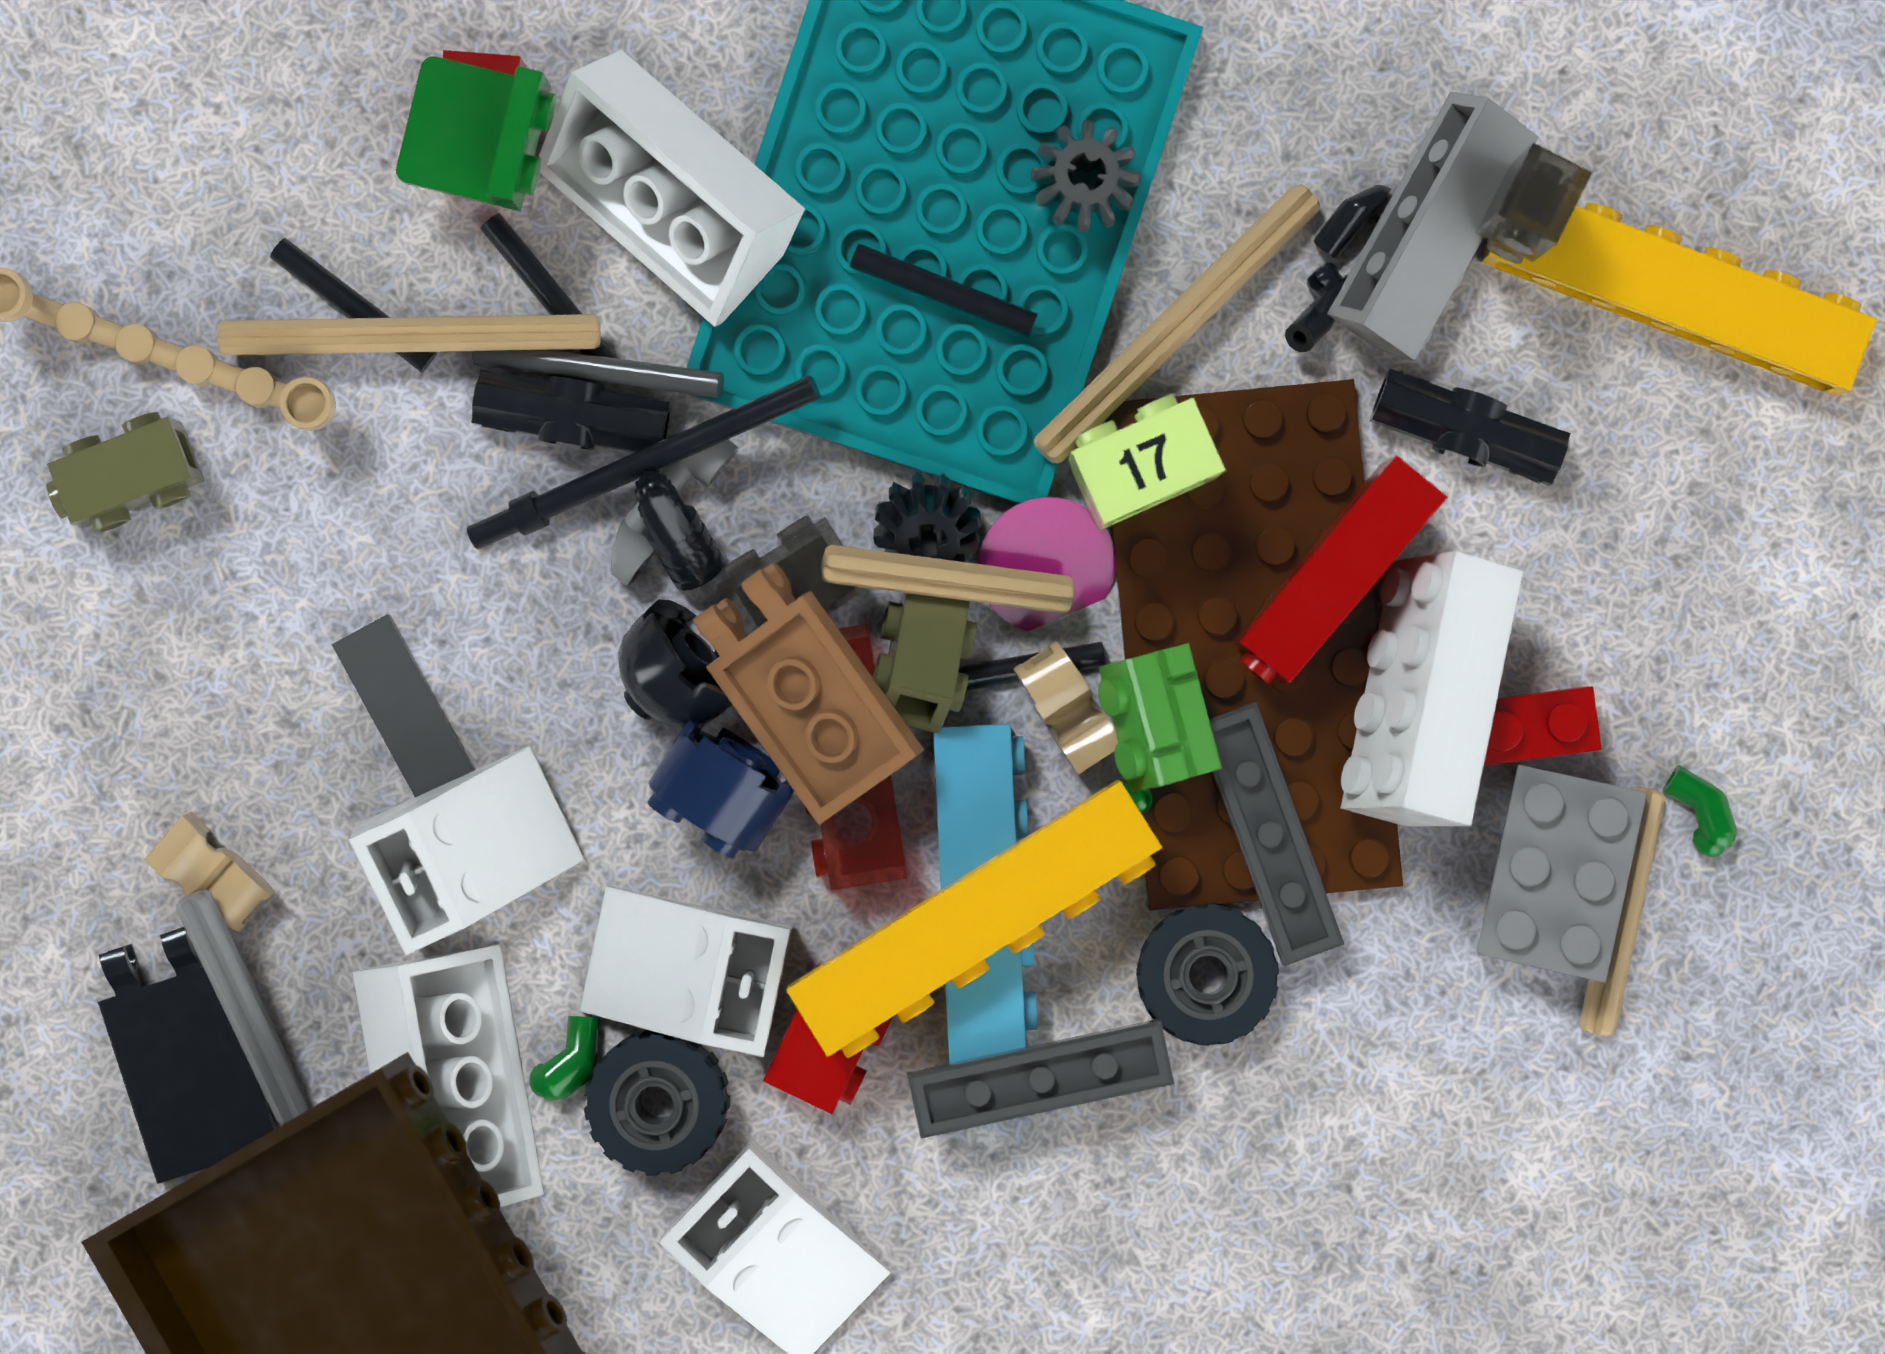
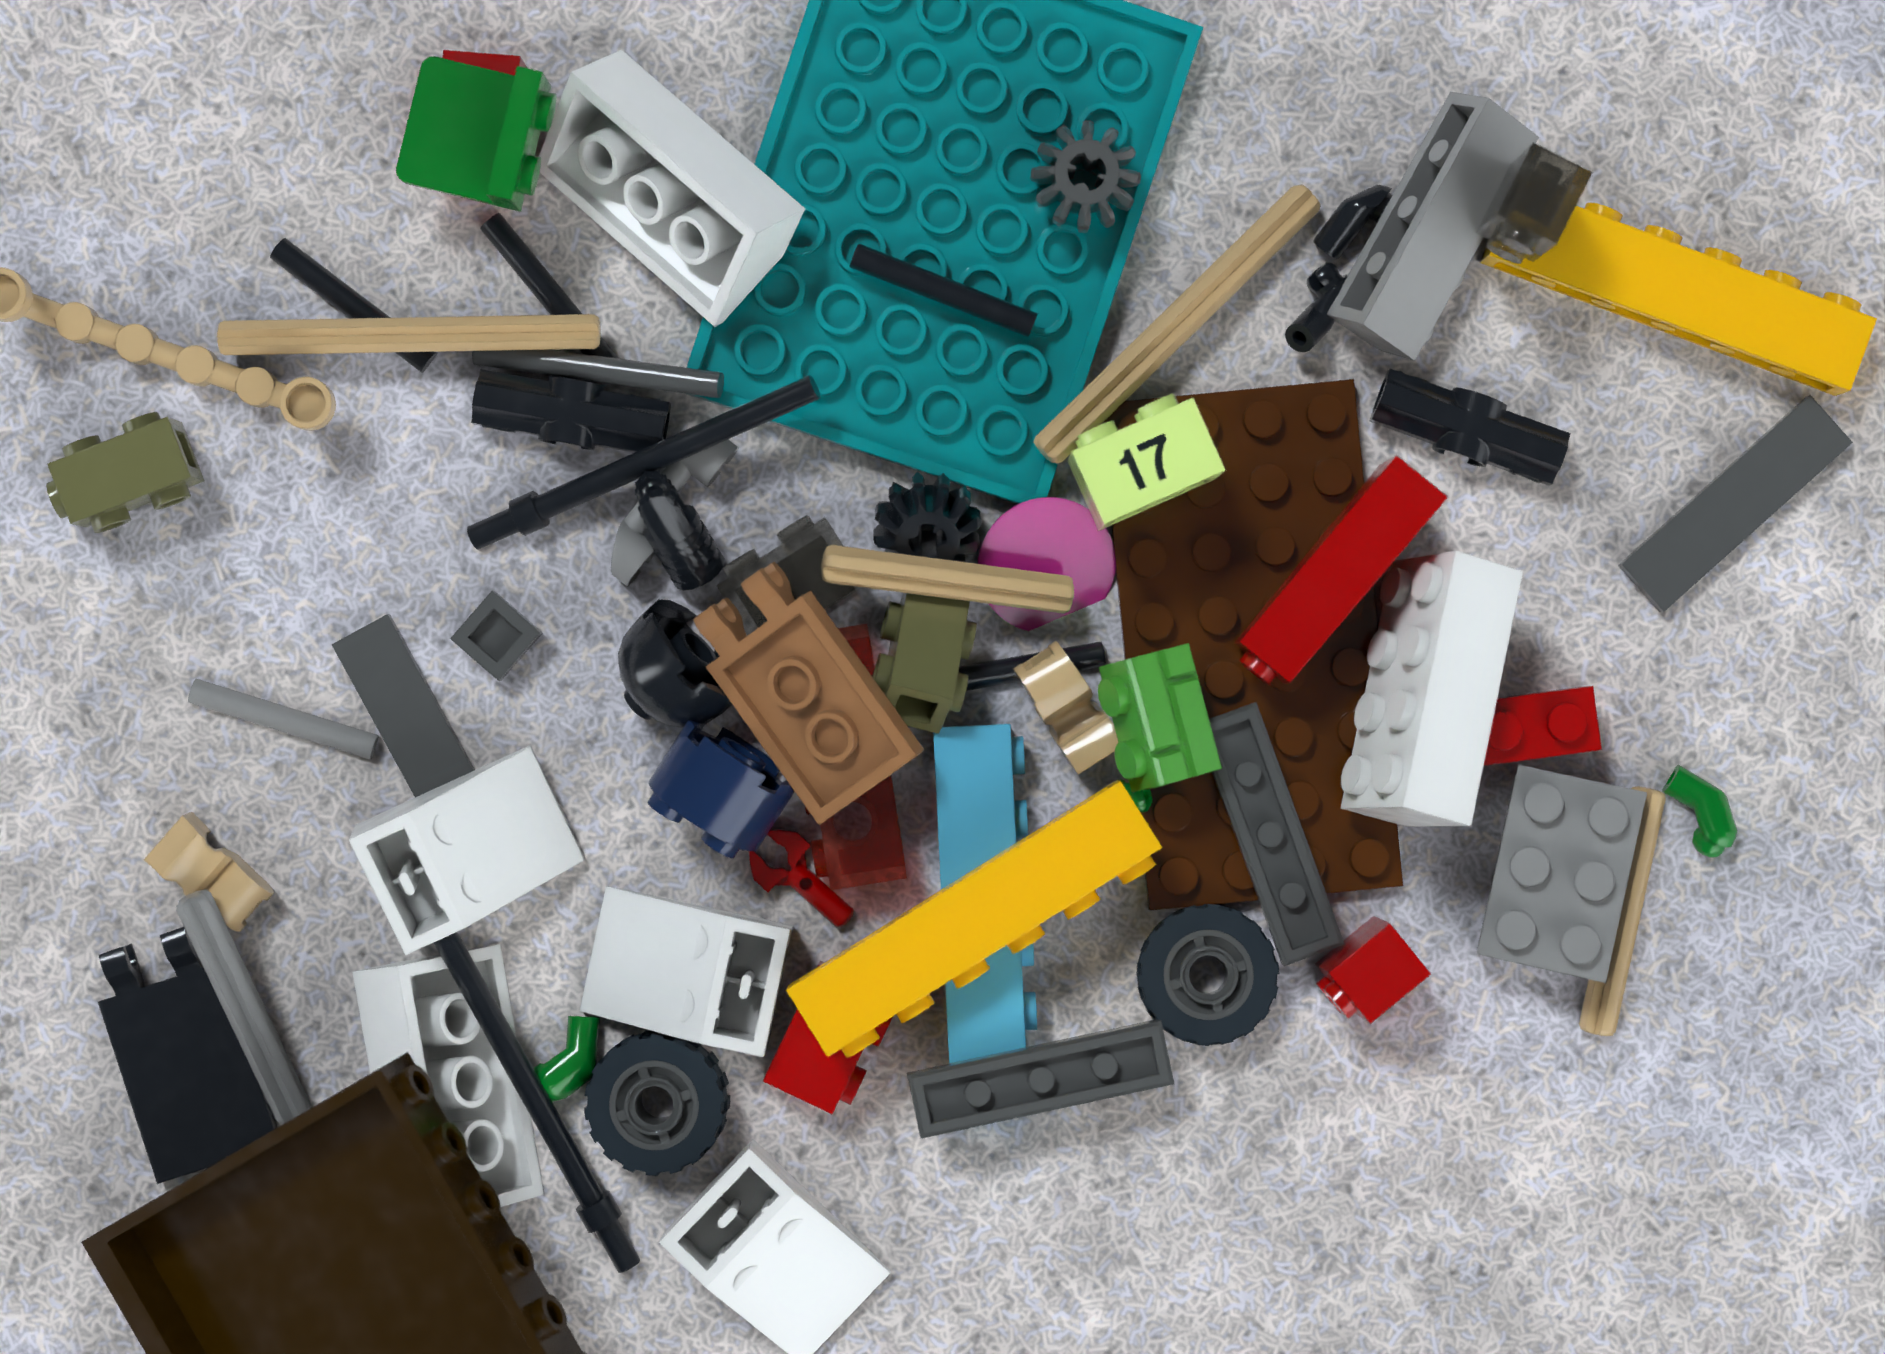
(283, 718): none -> light grey bar
(496, 635): none -> dark grey plate
(596, 1207): none -> black bar
(800, 878): none -> red bar
(1370, 971): none -> red brick
(1735, 503): none -> dark grey tile

